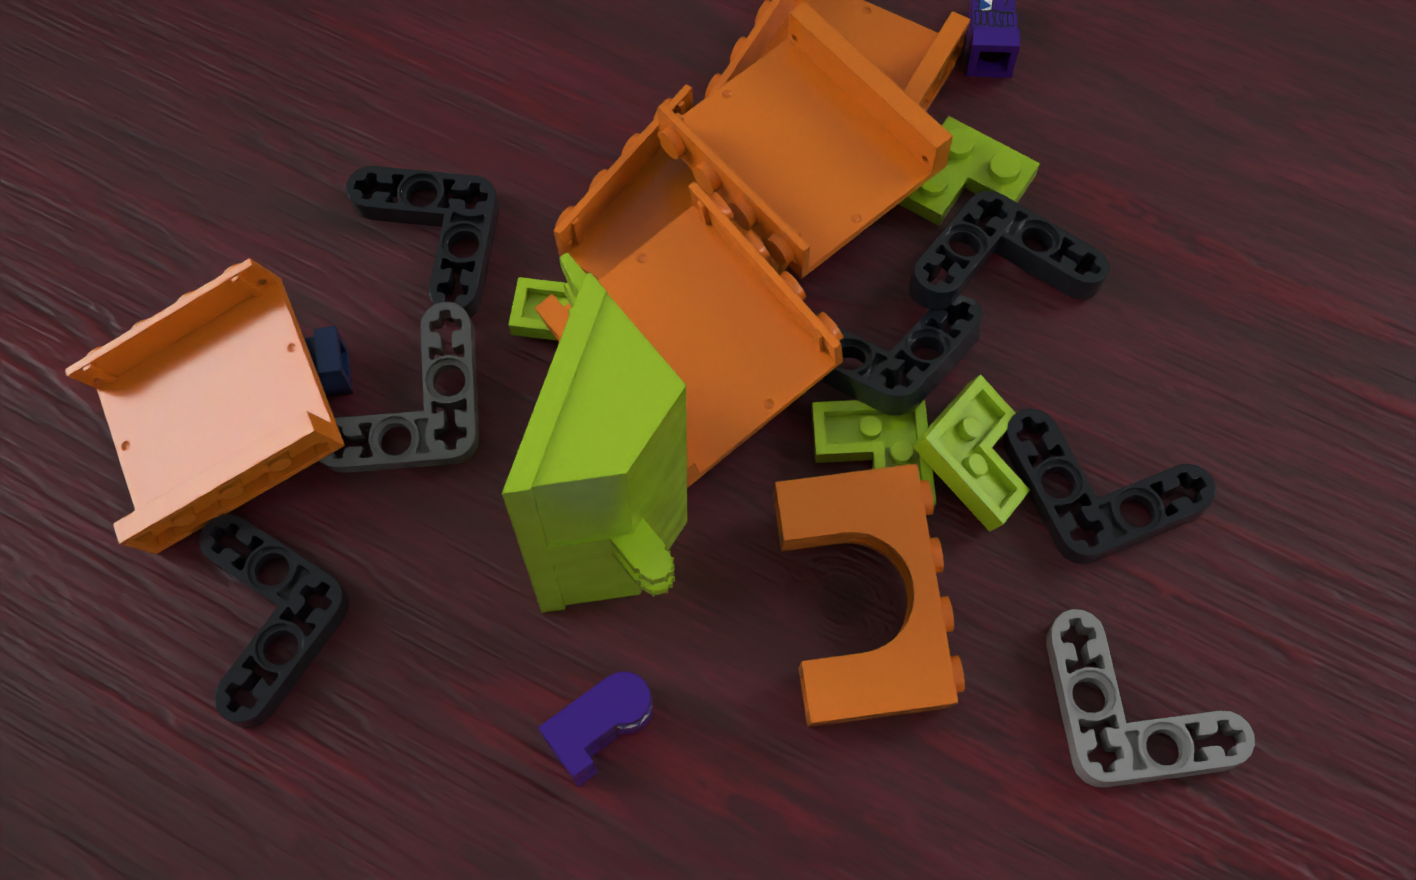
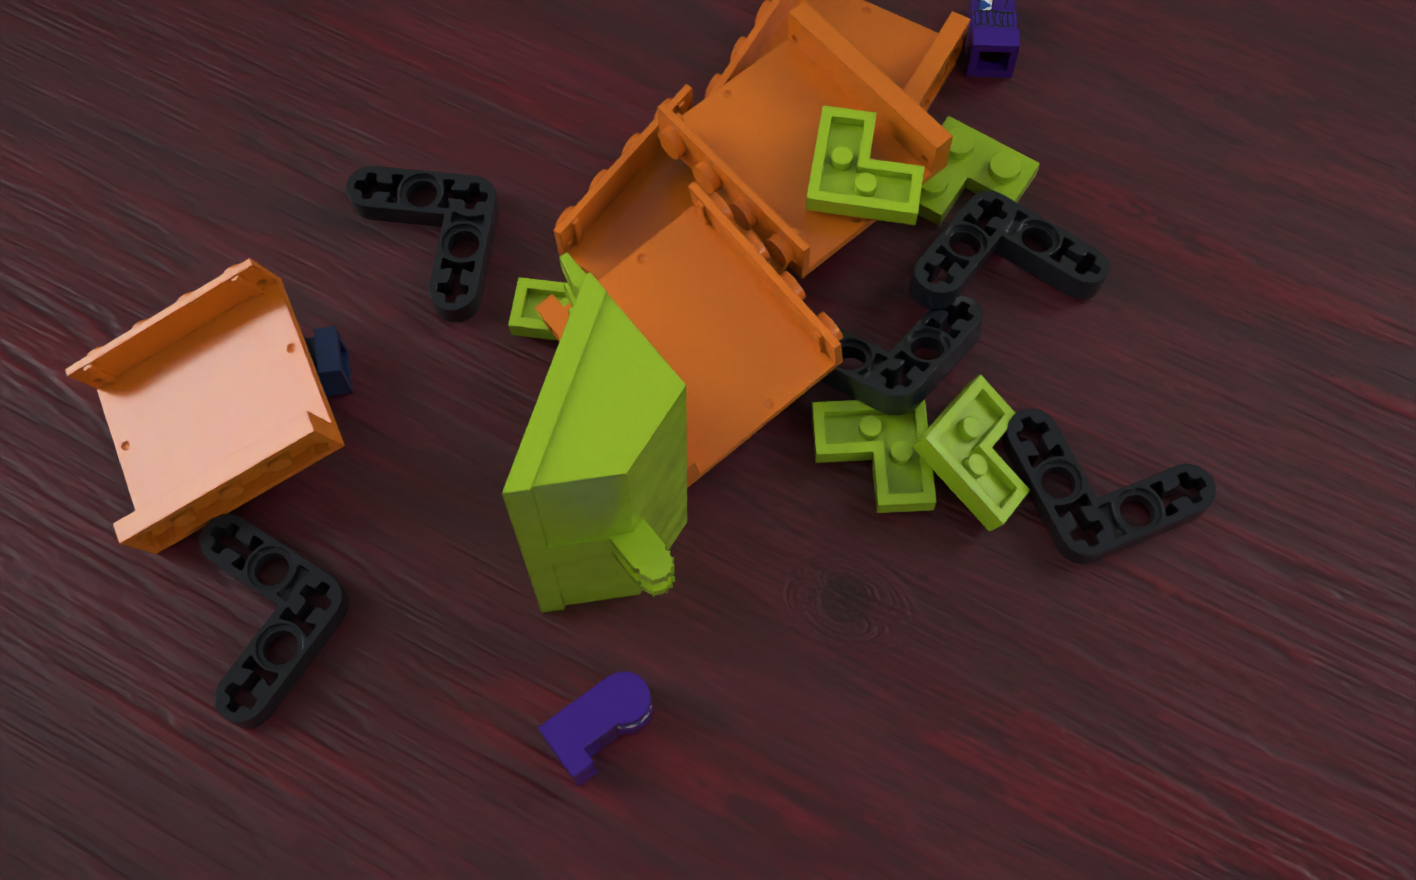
(427, 424): dark grey beam -> none
(852, 183): none -> lime plate
(887, 514): orange arch -> none
(1130, 739): light grey beam -> none

